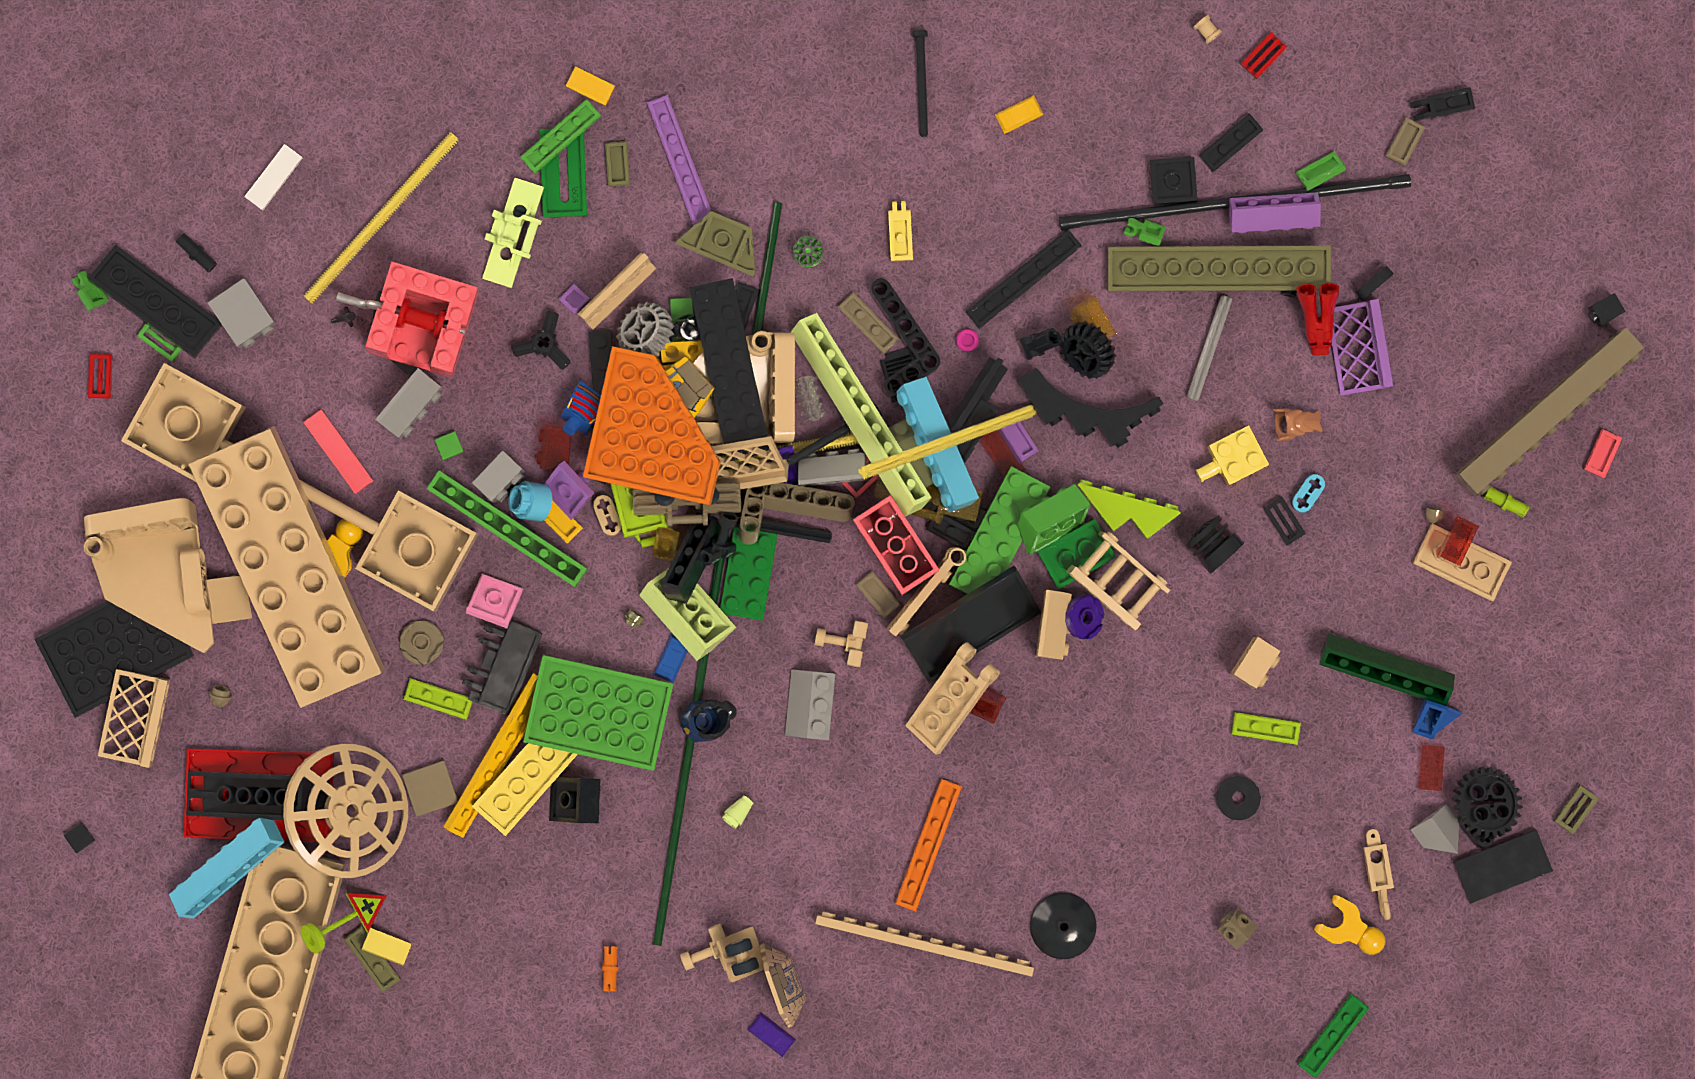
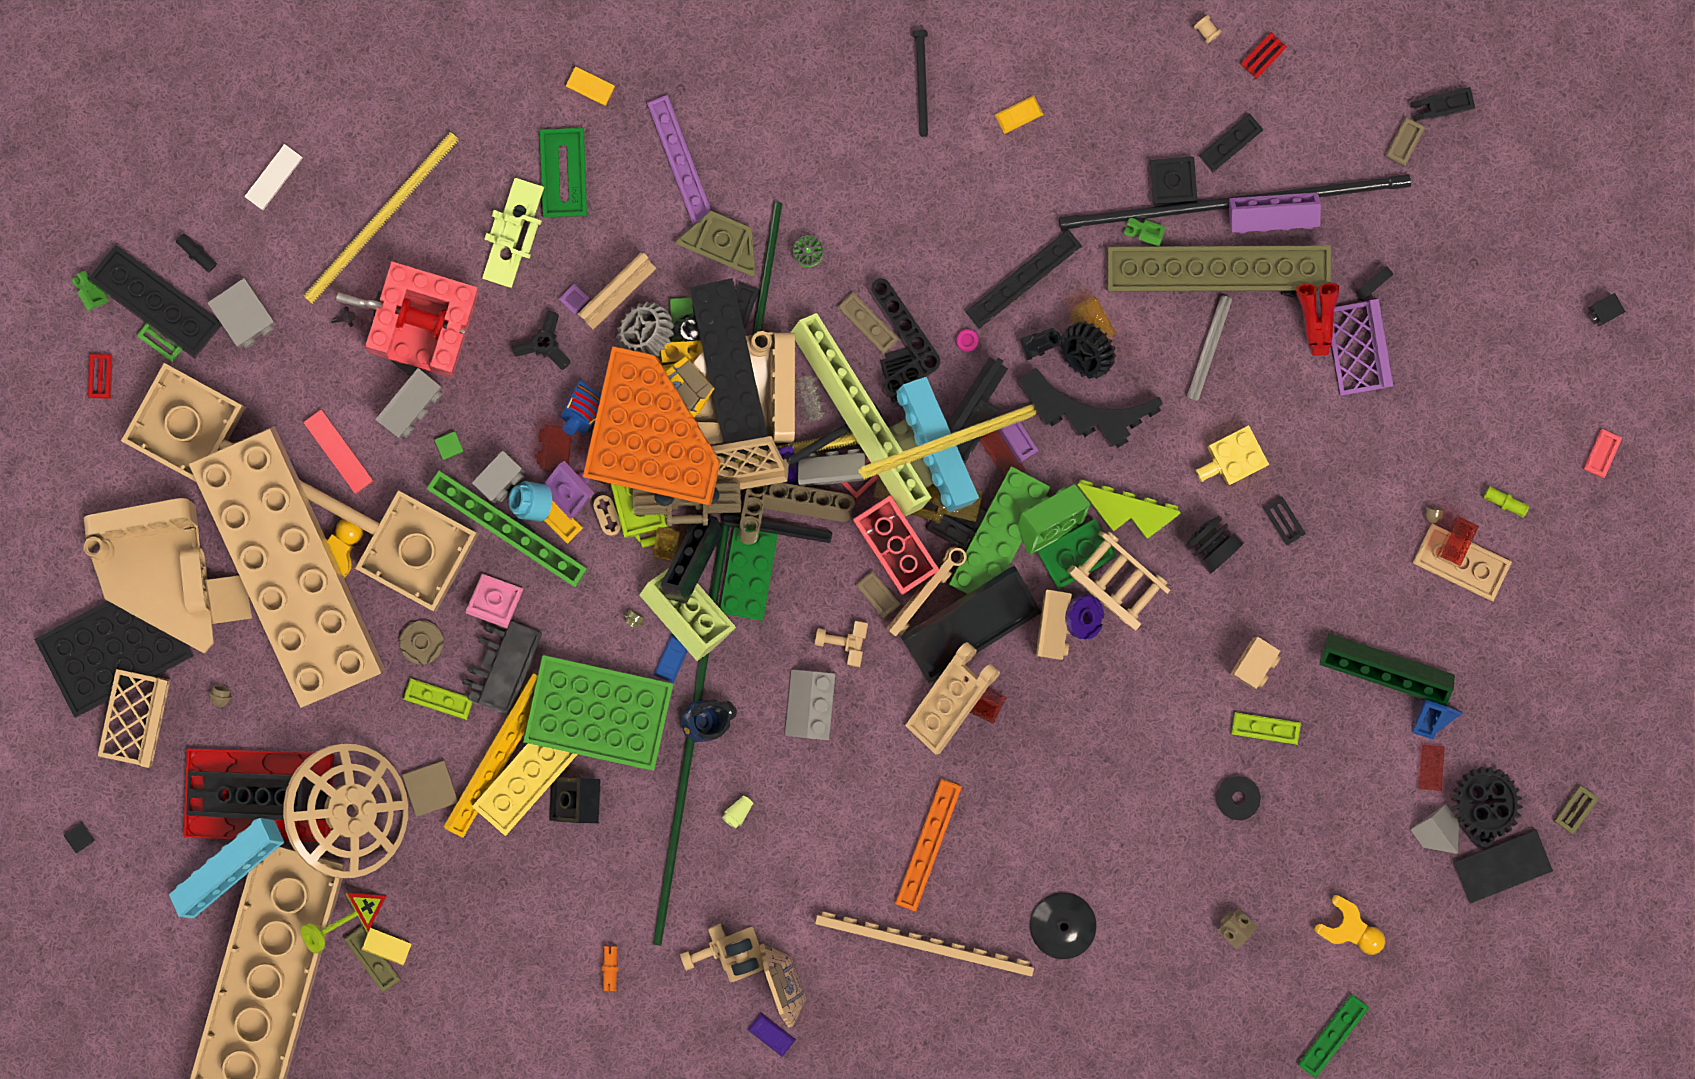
(560, 136): bright green tile -> none
(600, 350): black plate -> none
(617, 164): olive tile -> none
(721, 546): black bar -> none
(900, 233): light yellow hinge -> none
(1297, 423): nougat hair -> none
(1313, 496): medium azure beam -> none
(1321, 171): bright green tile -> none
(1378, 873): tan piece -> none
(1548, 411): dark tan brick -> none

